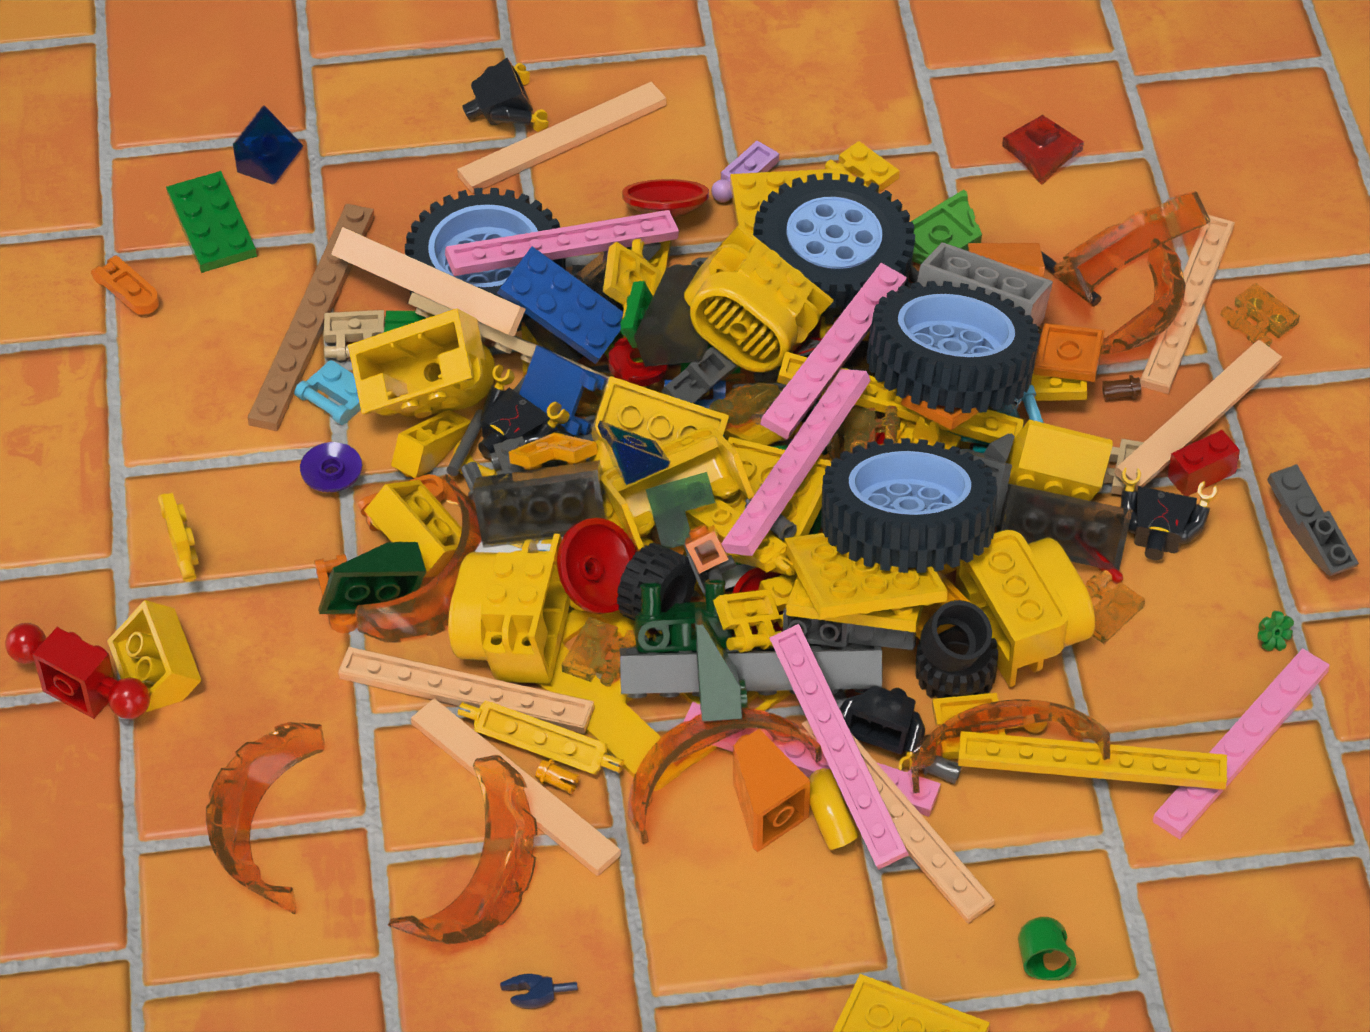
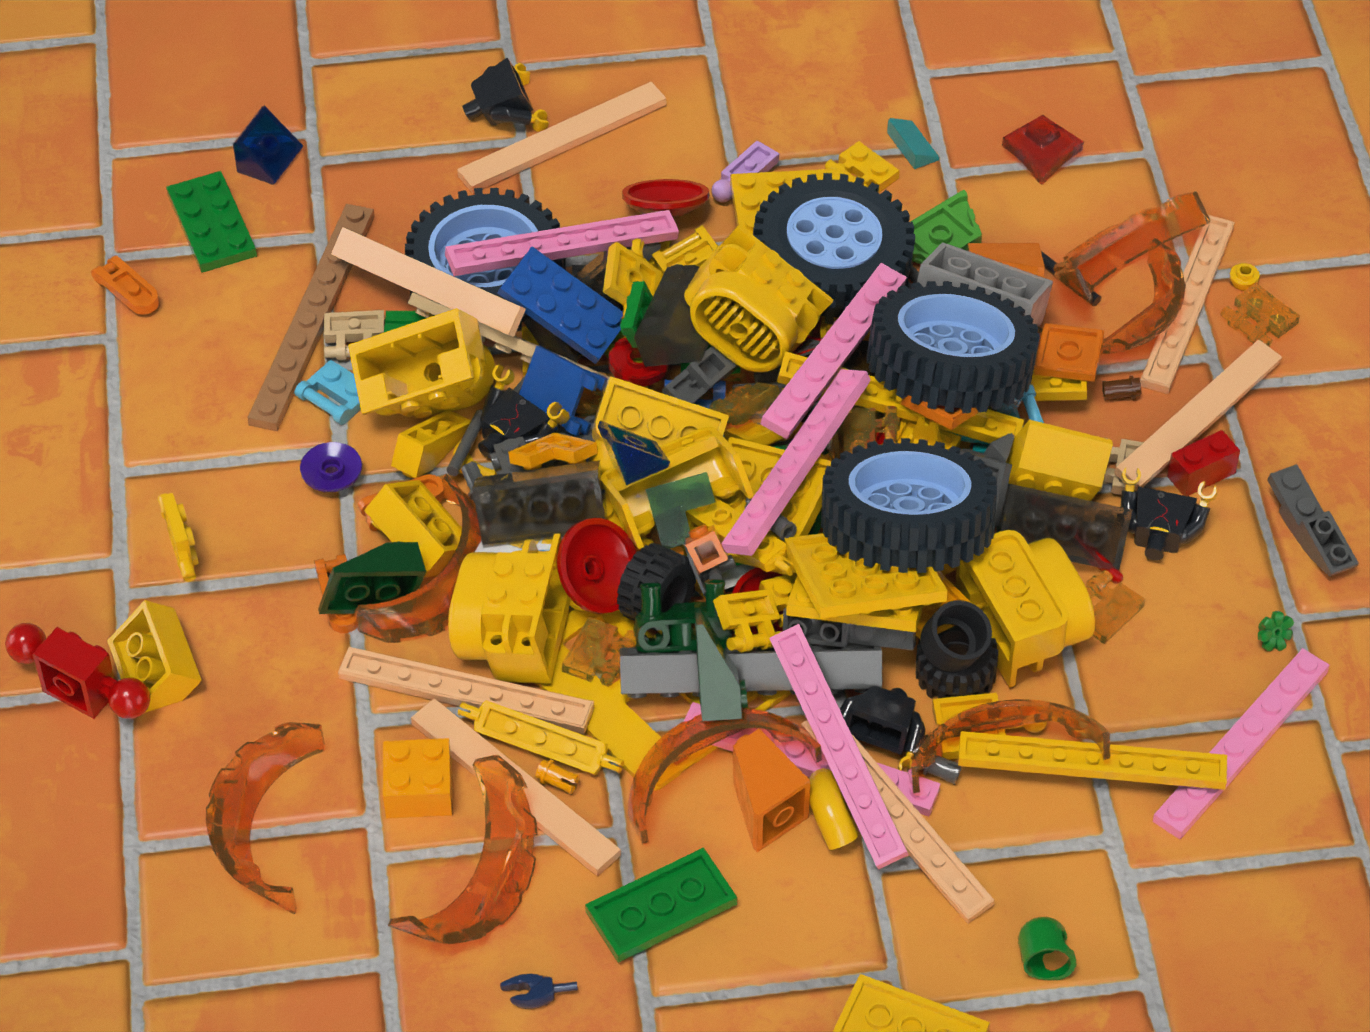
(417, 778): none -> light orange brick
(661, 904): none -> green plate
(689, 251): none -> yellow plate
(911, 142): none -> teal slope
(1244, 276): none -> yellow plate

